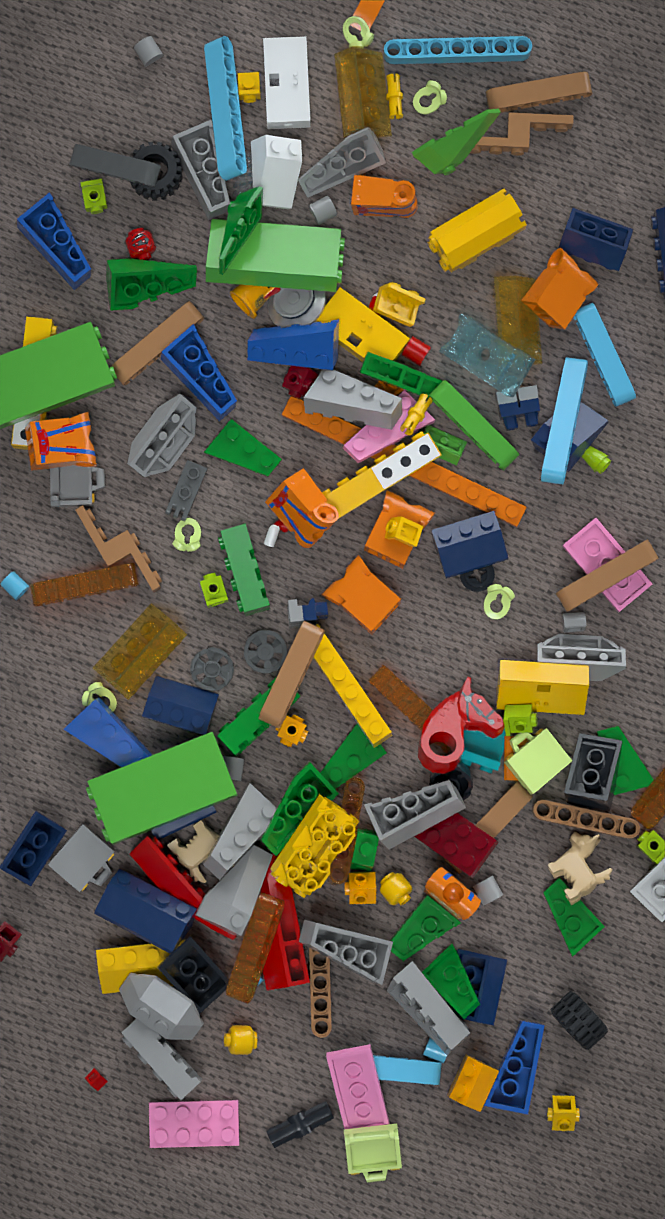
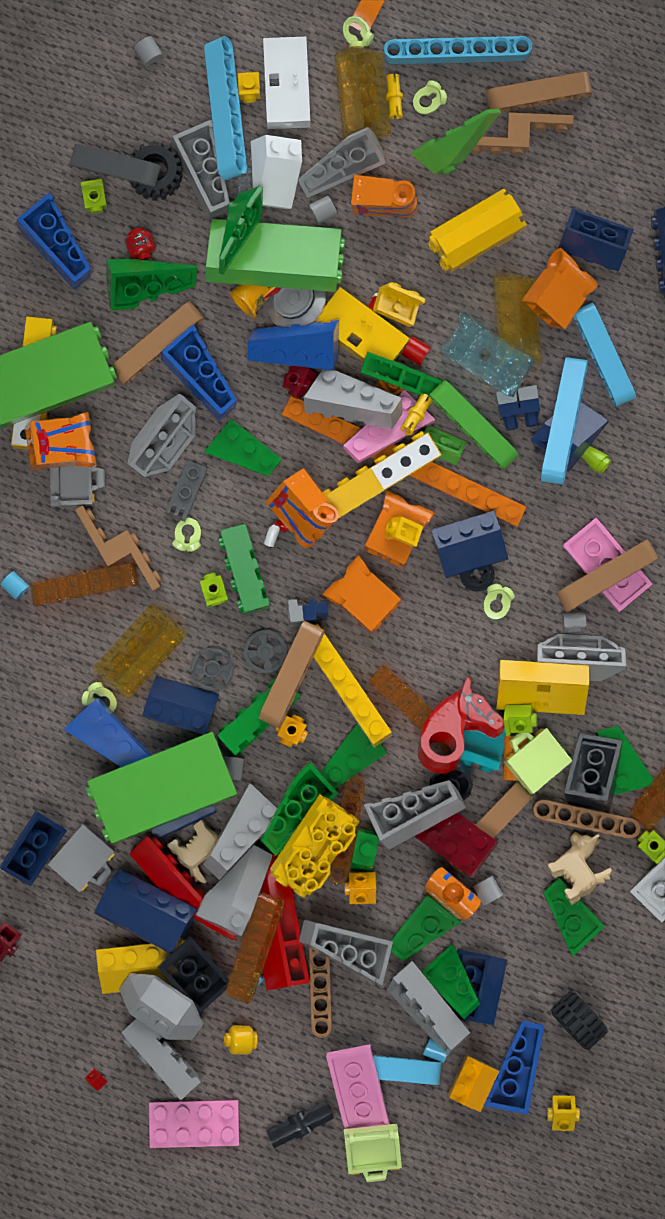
(395, 889): yellow head -> none

